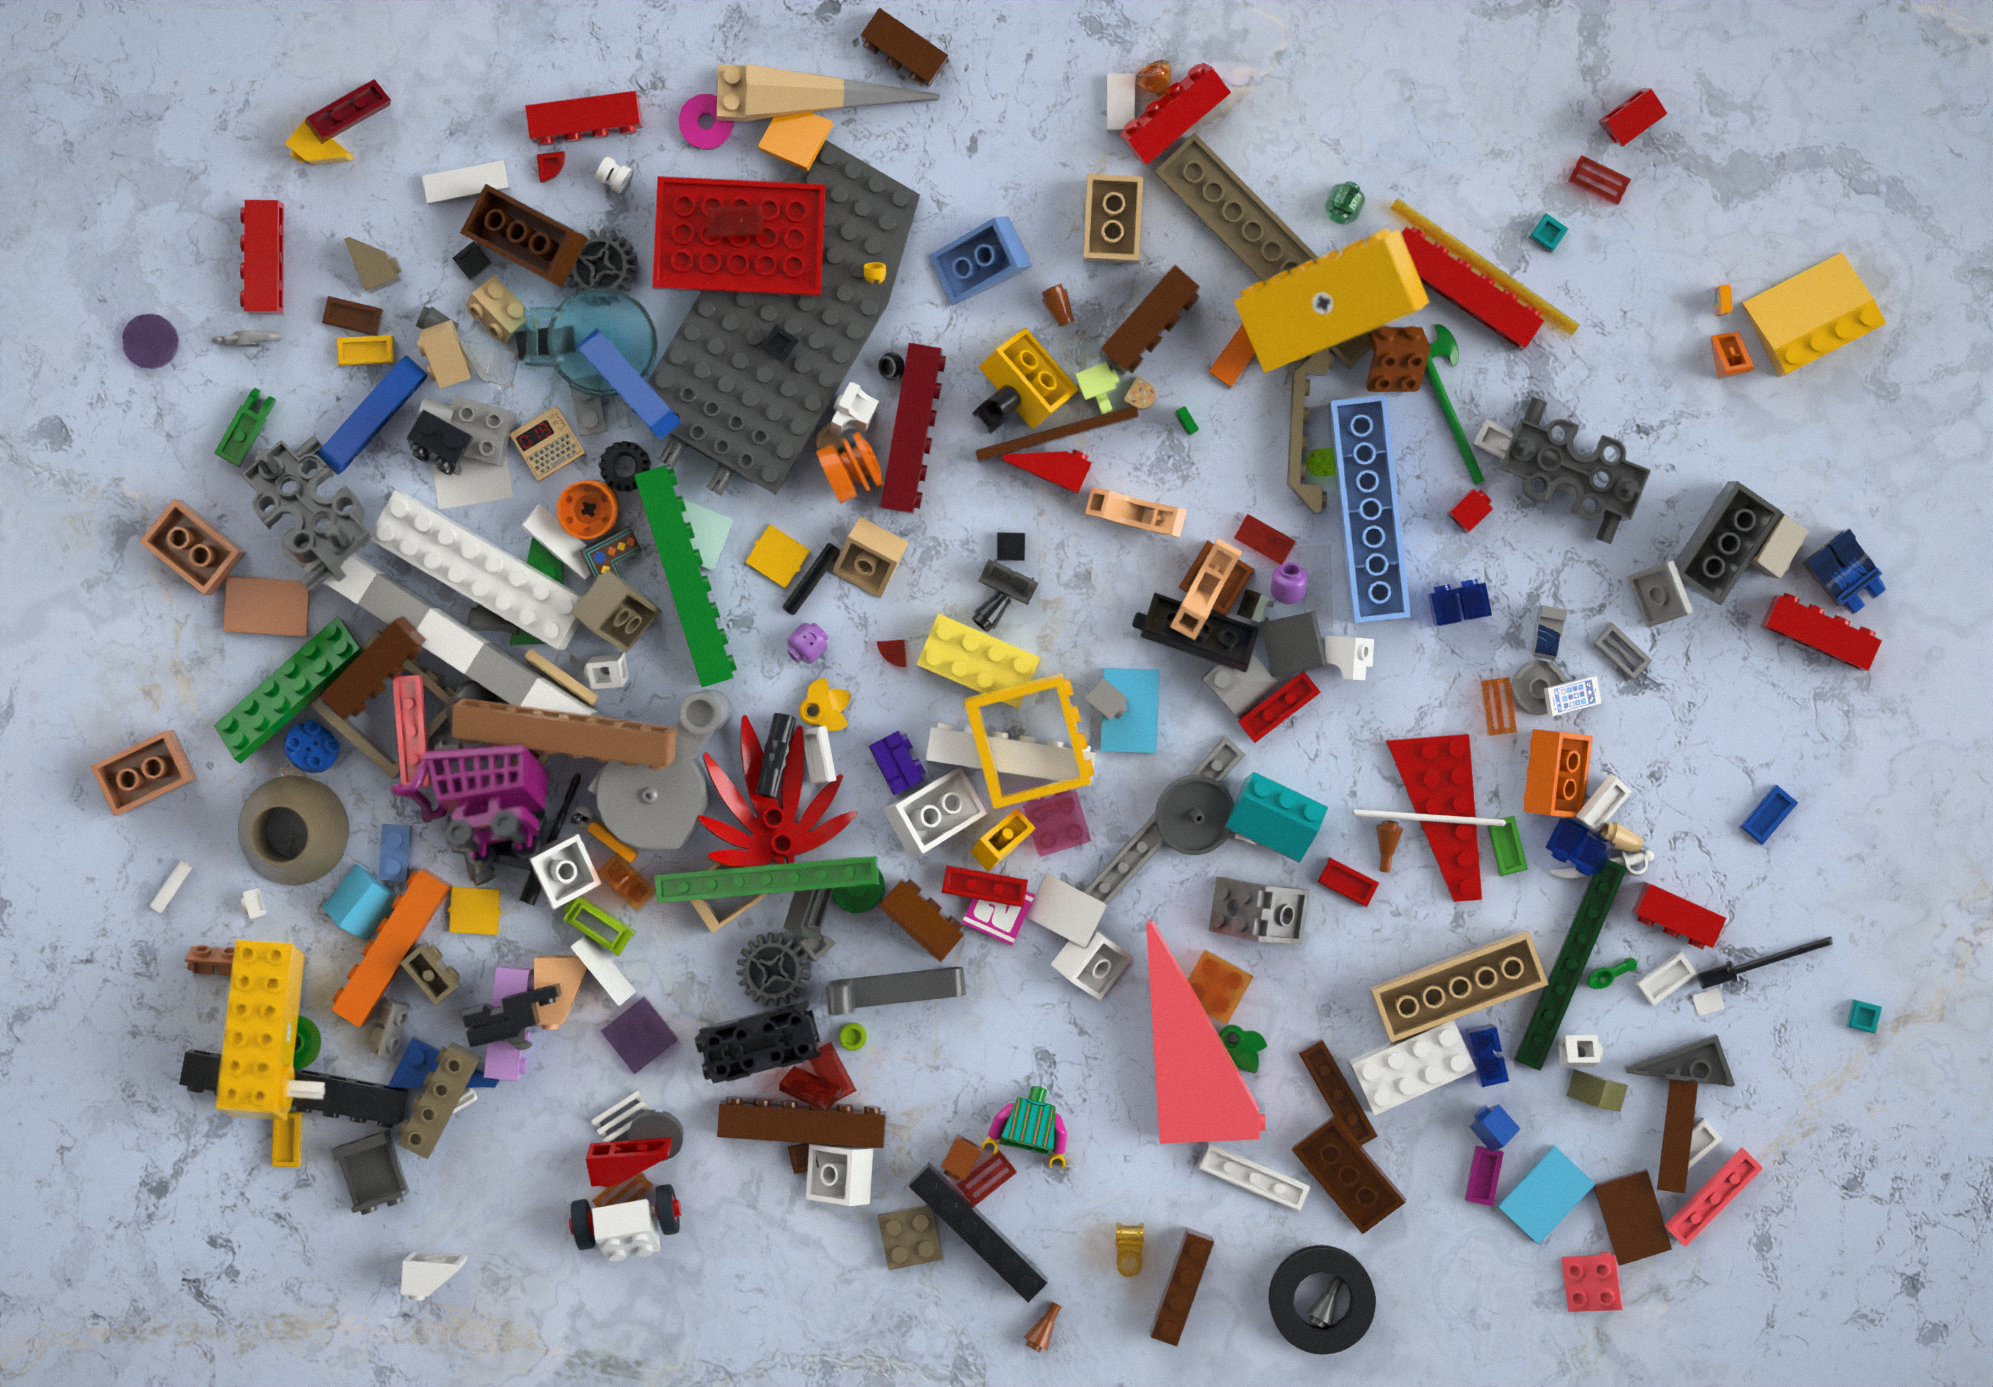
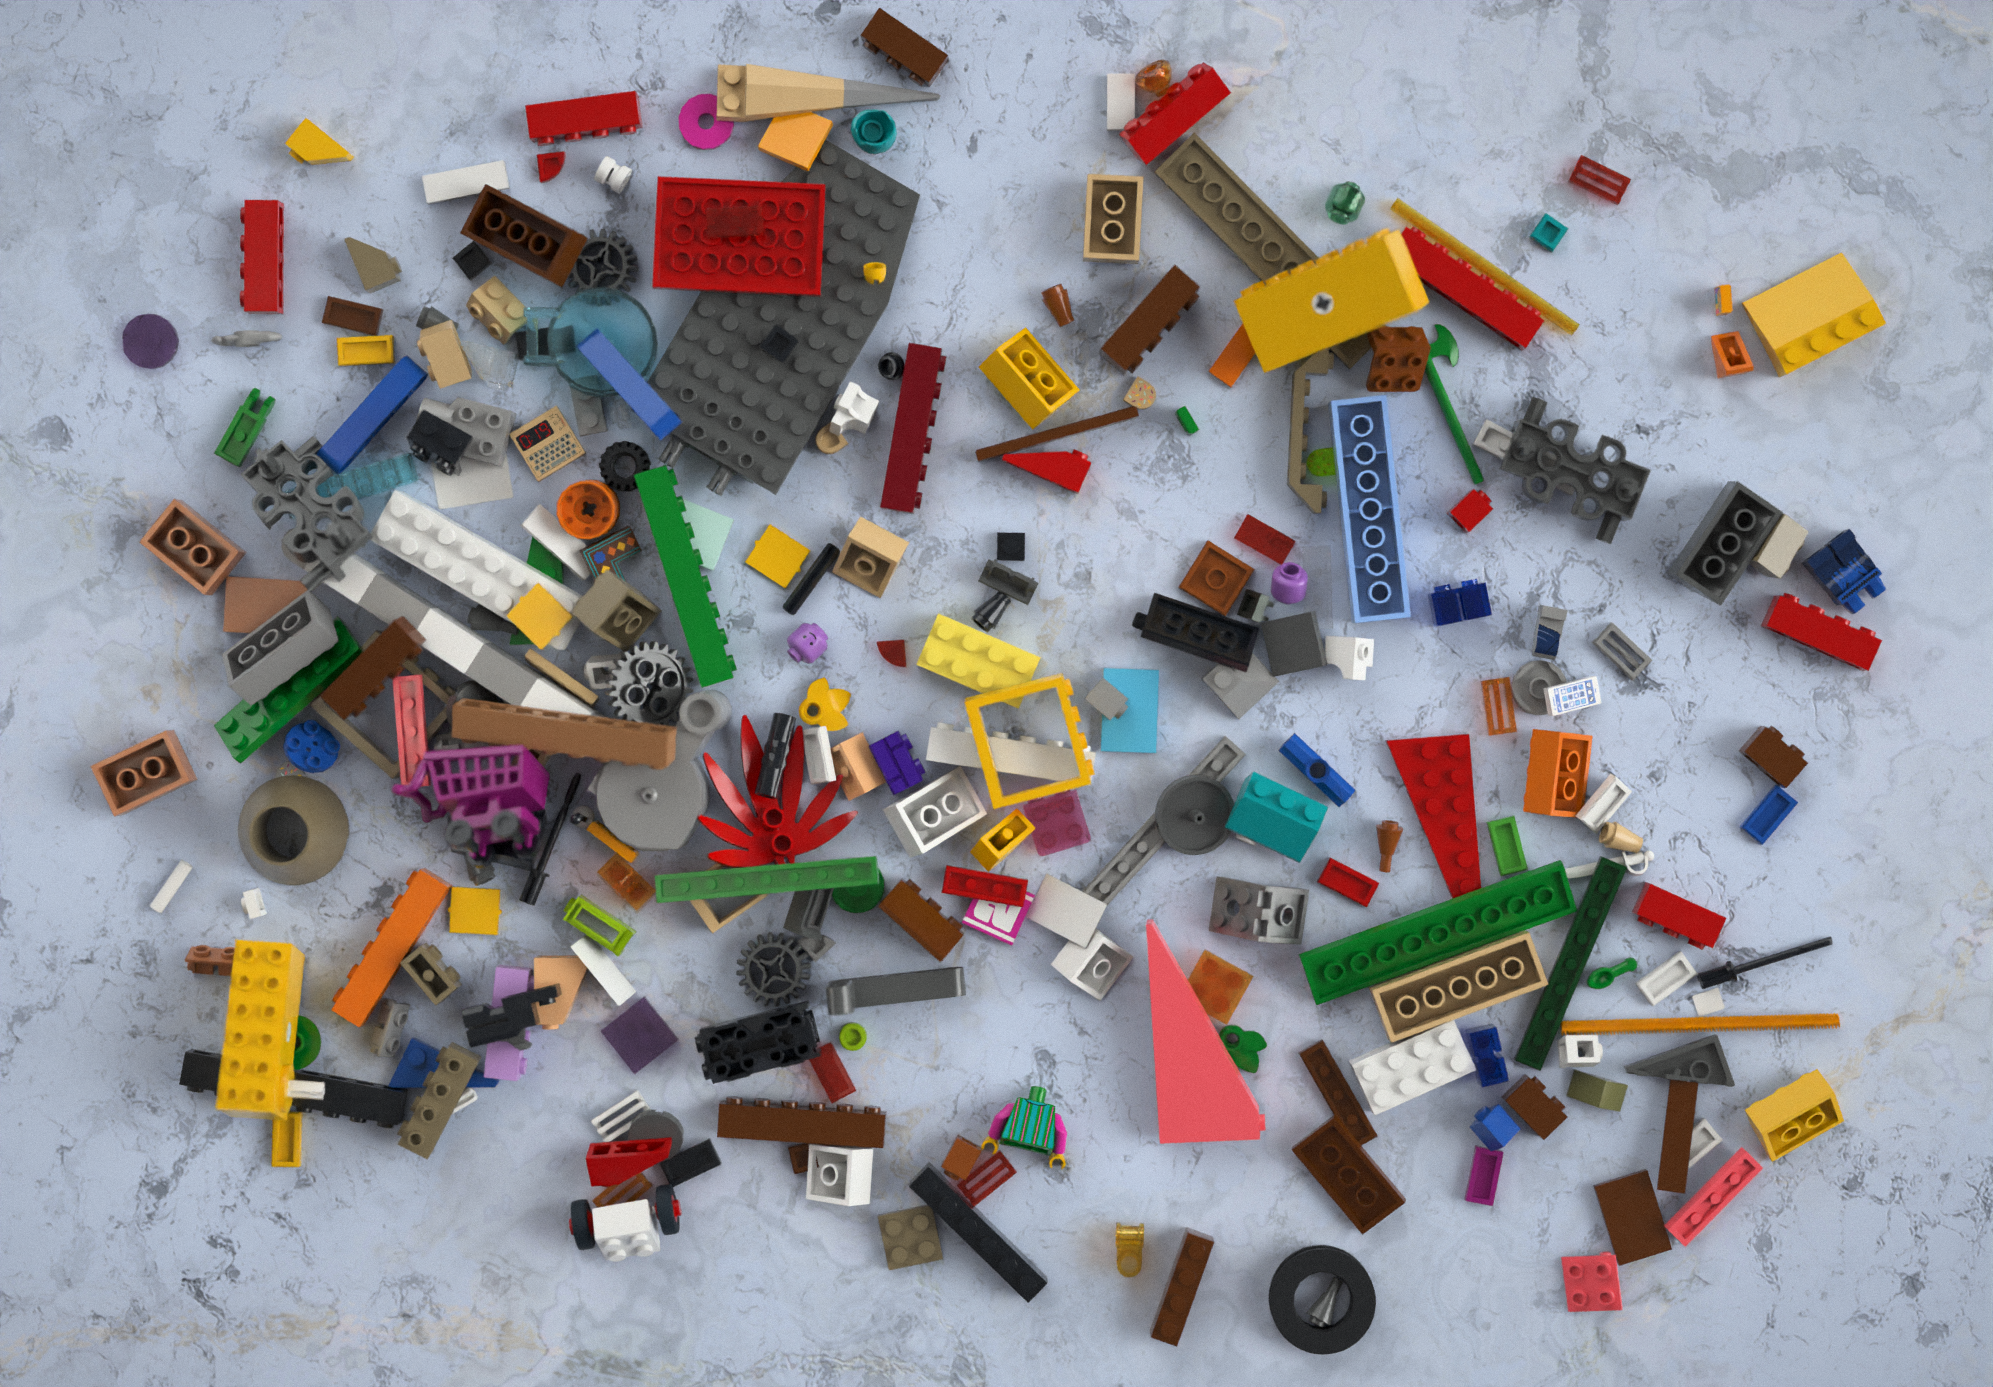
(279, 647): none -> light grey brick
(348, 111): dark red plate -> none
(360, 903): medium azure slope -> none
(371, 478): none -> clear light blue beam
(372, 1172): dark grey panel -> none
(395, 852): medium blue plate -> none
(427, 1272): white slope -> none
(539, 616): none -> yellow piece
(564, 870): white slope -> none
(627, 677): none -> dark grey gear
(690, 1163): none -> black tile
(810, 1088): clear red plate -> none
(850, 467): orange wheel -> none
(857, 766): none -> light nougat panel
(873, 131): none -> teal hair
(980, 260): medium blue slope -> none
(998, 407): black piece -> none
(1041, 1332): dark orange cone -> none
(1097, 383): yellowish green brick -> none
(1135, 512): light nougat arch -> none
(1205, 589): light nougat arch -> none
(1254, 1176): white tile -> none
(1278, 706): red plate -> none
(1329, 783): none -> blue piece
(1428, 817): white axle -> none
(1438, 932): none -> green plate
(1534, 1106): none -> reddish brown brick
(1546, 1194): medium azure tile -> none
(1574, 843): clear blue piece -> none
(1633, 116): red hinge -> none
(1660, 594): light grey tile -> none
(1698, 1023): none -> light orange axle
(1774, 756): none -> reddish brown brick
(1794, 1114): none -> yellow slope
(1864, 1016): teal tile -> none

